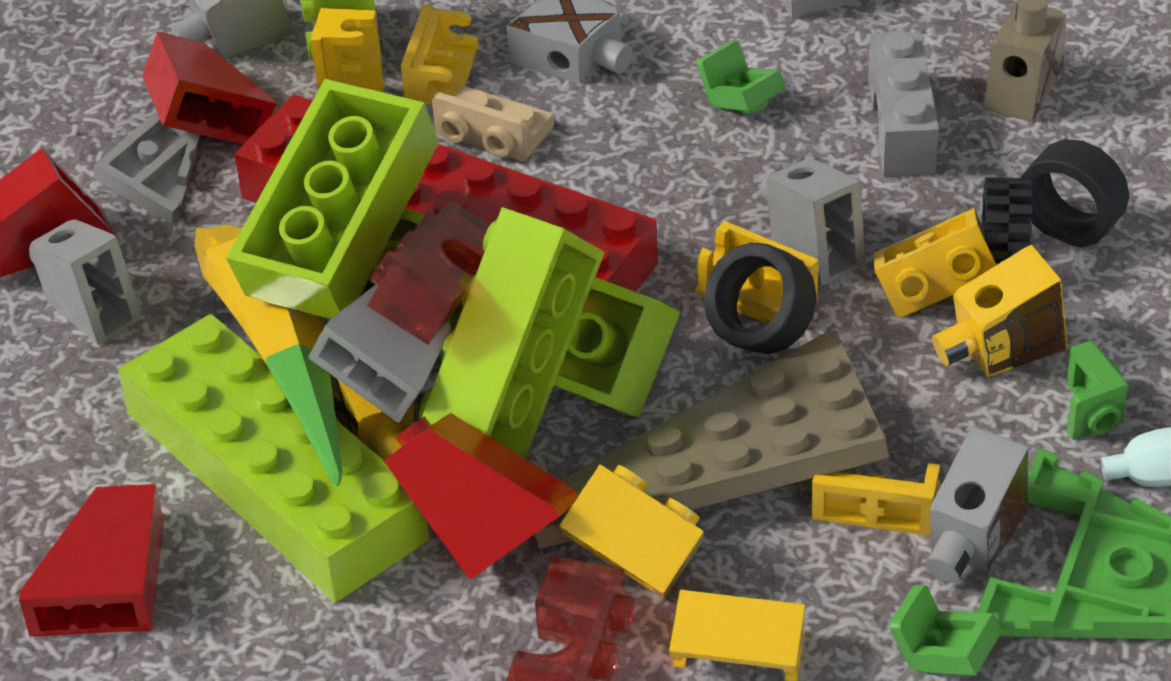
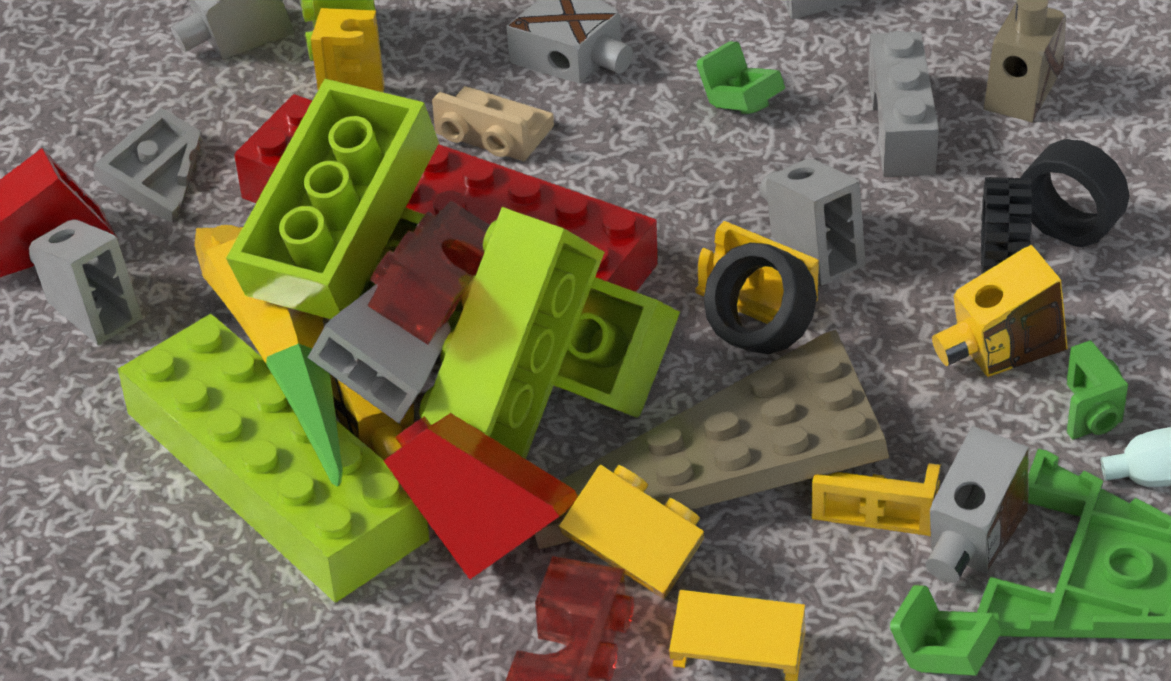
(100, 568): red slope -> none
(203, 91): red slope -> none
(436, 56): yellow hinge -> none
(933, 263): yellow bracket -> none

